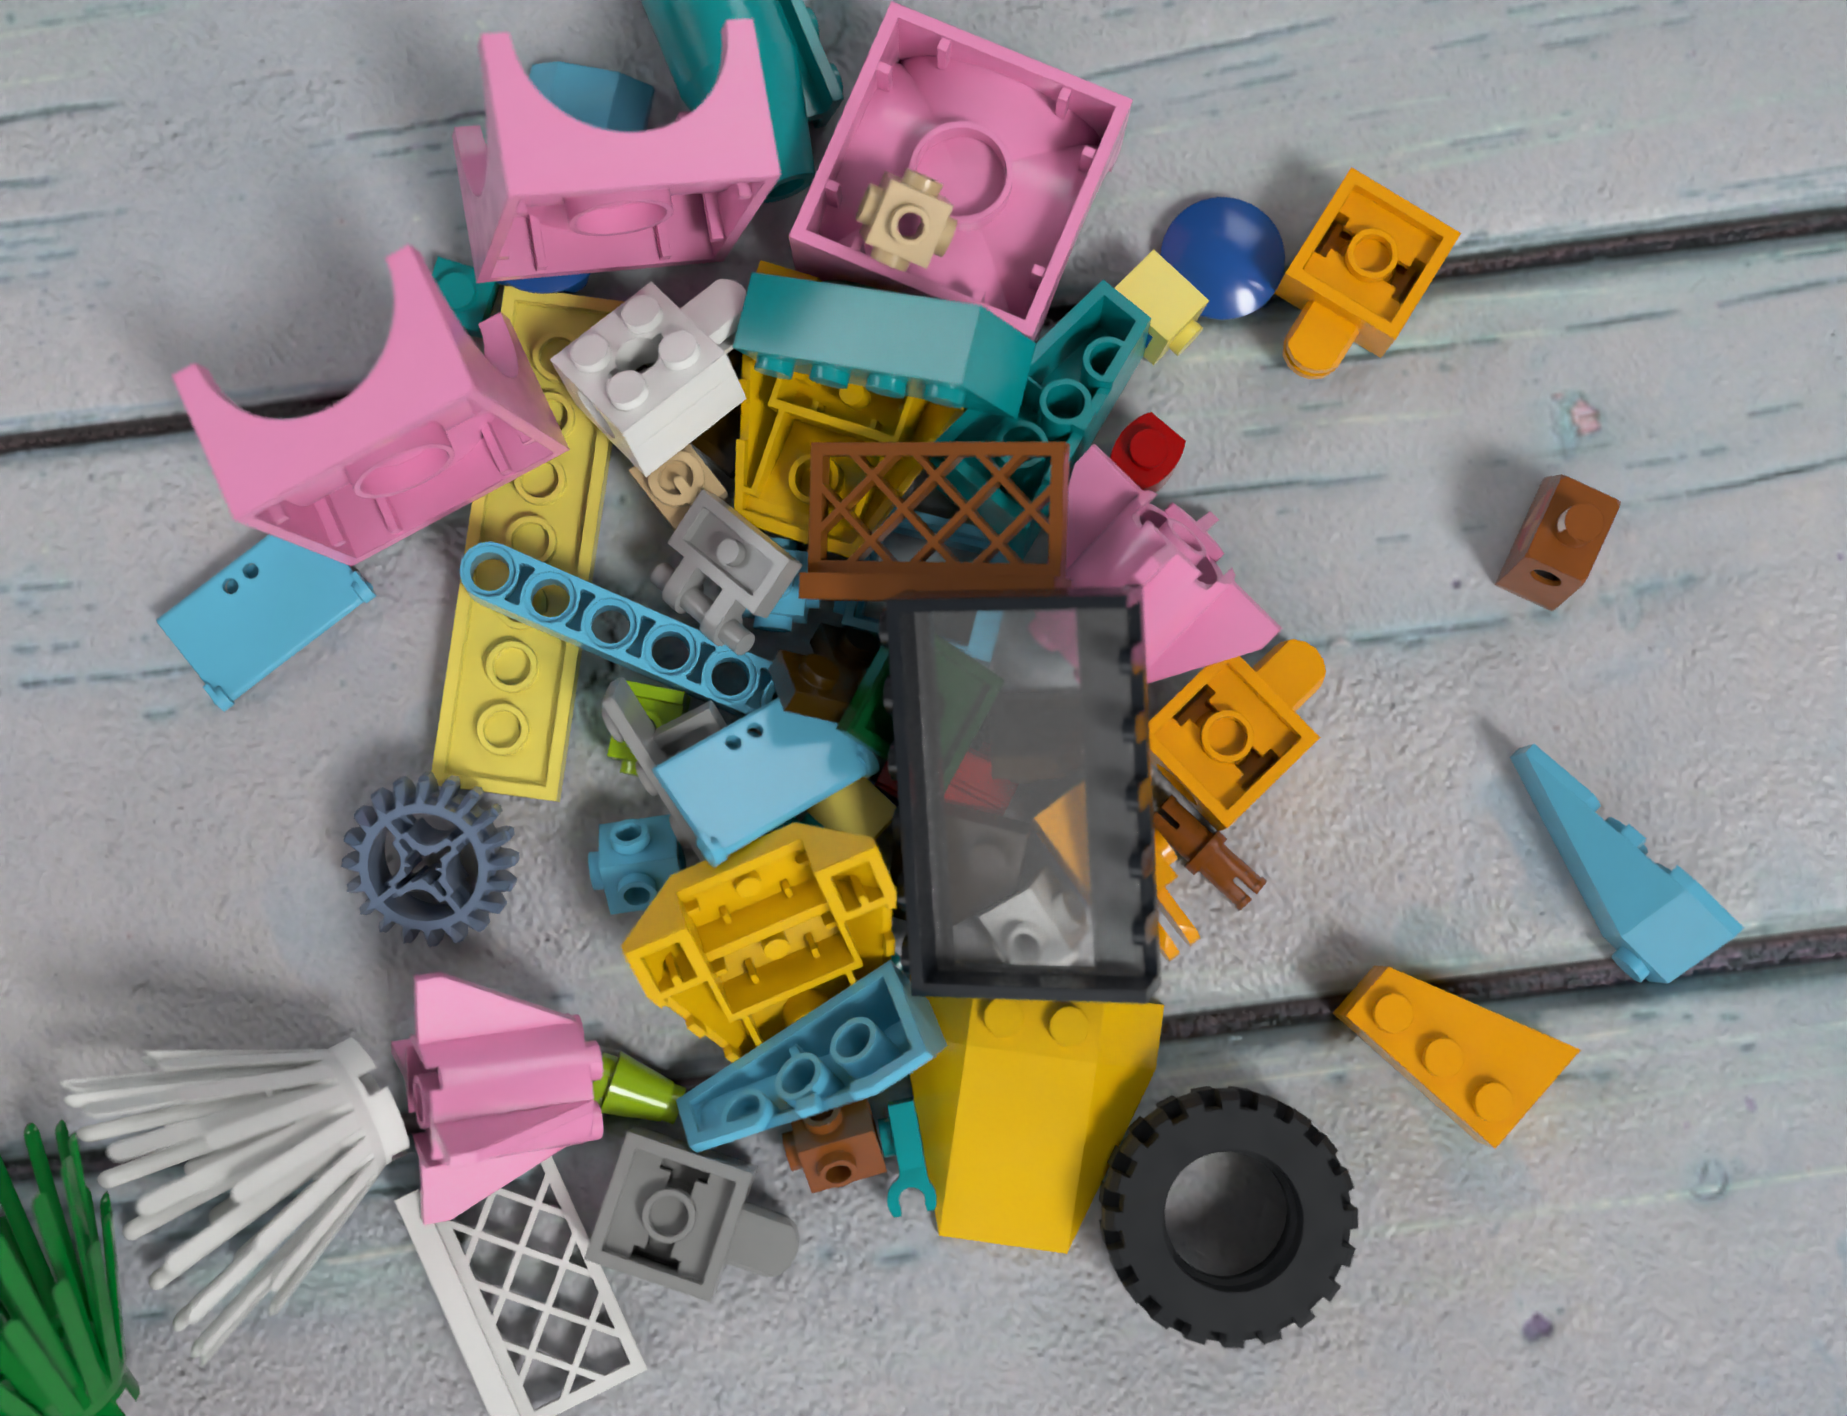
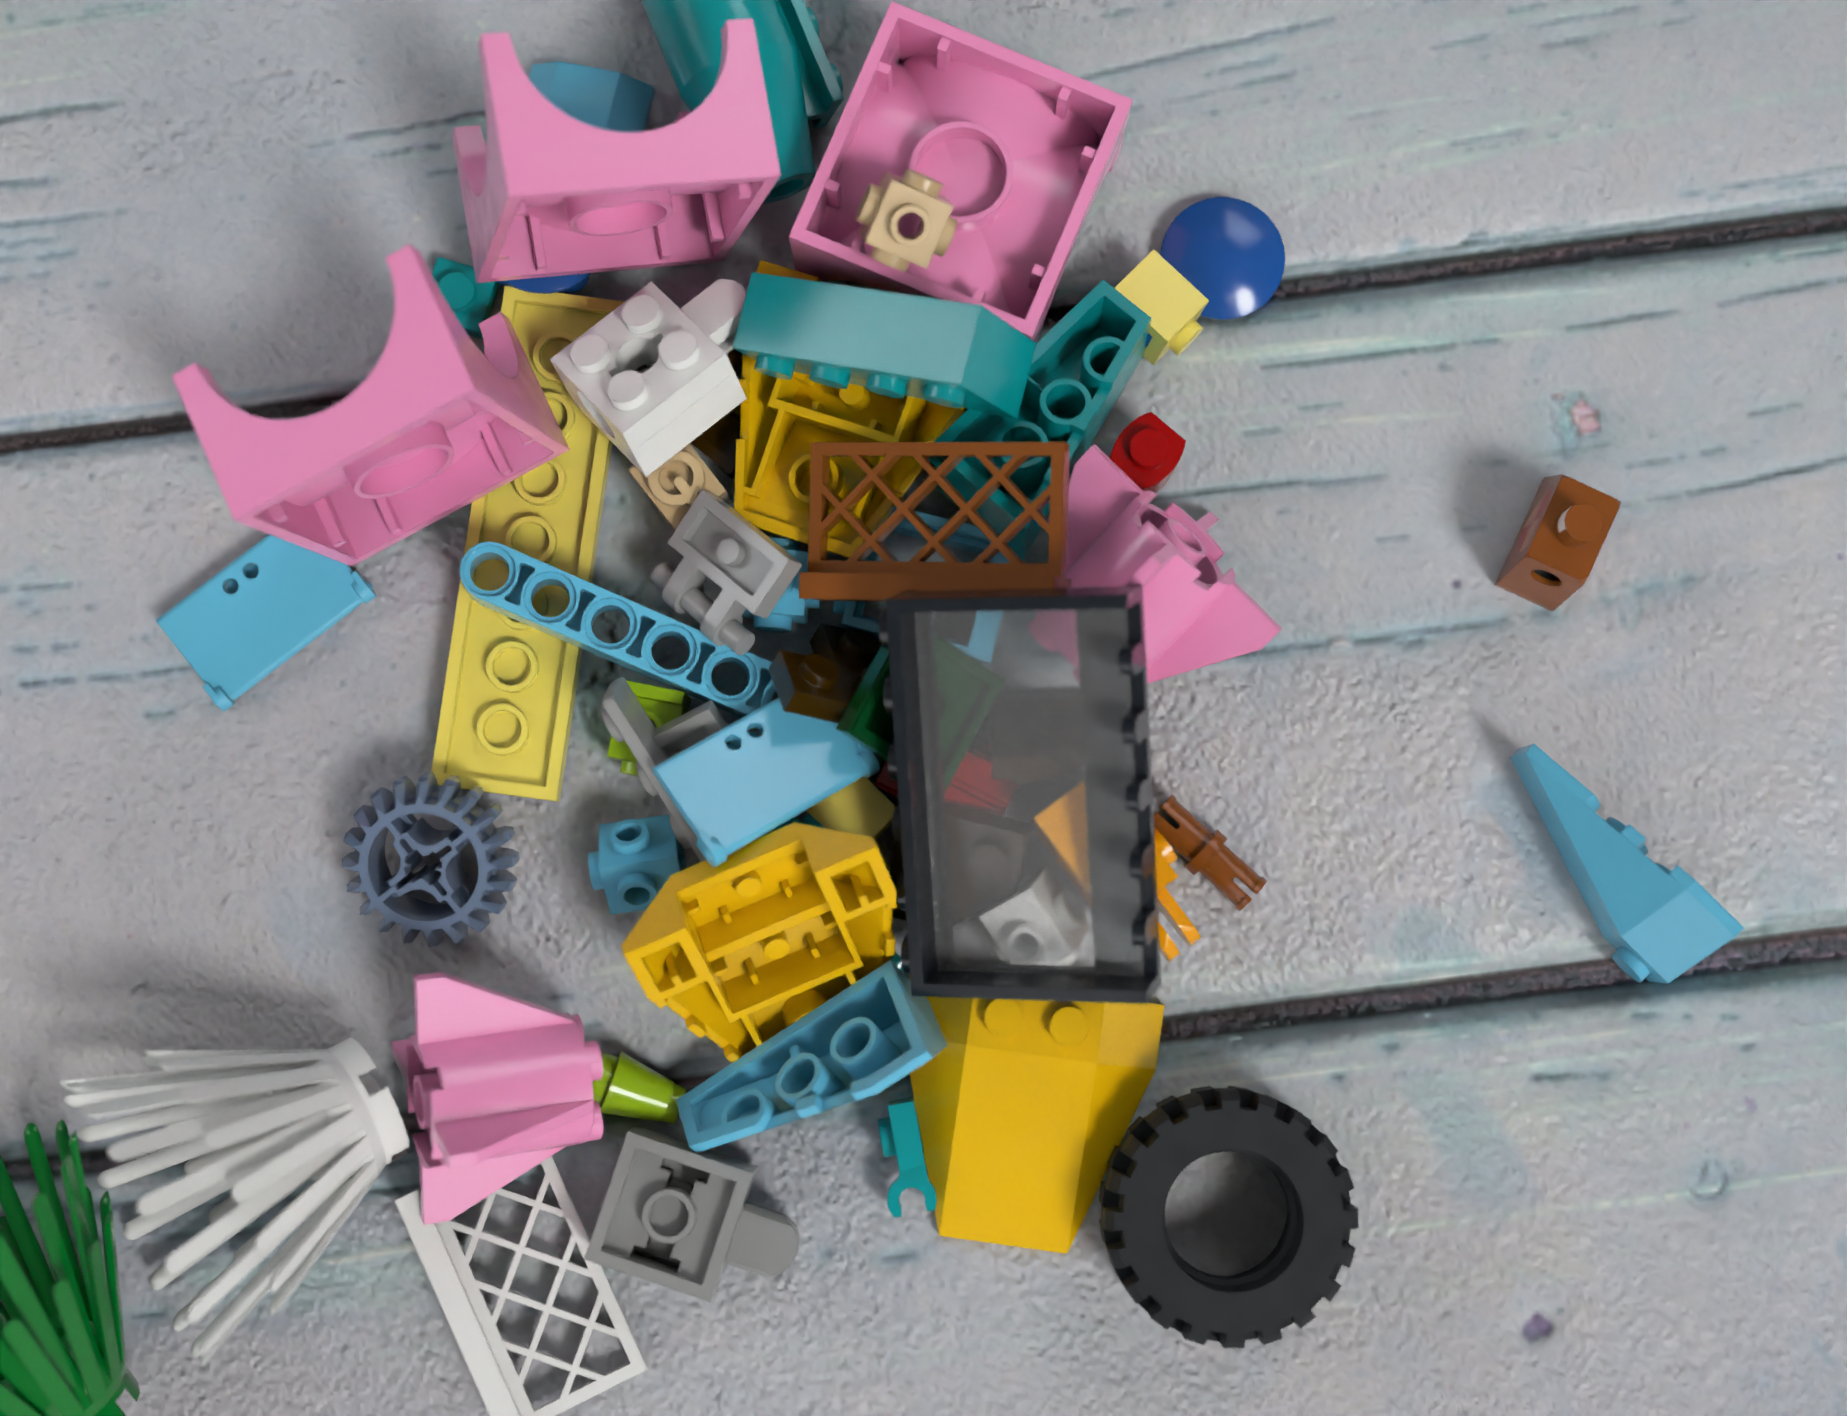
(835, 1146): dark orange brick -> none
(1237, 729): light orange brick -> none
(1359, 274): light orange brick -> none
(1455, 1052): light orange wedge -> none

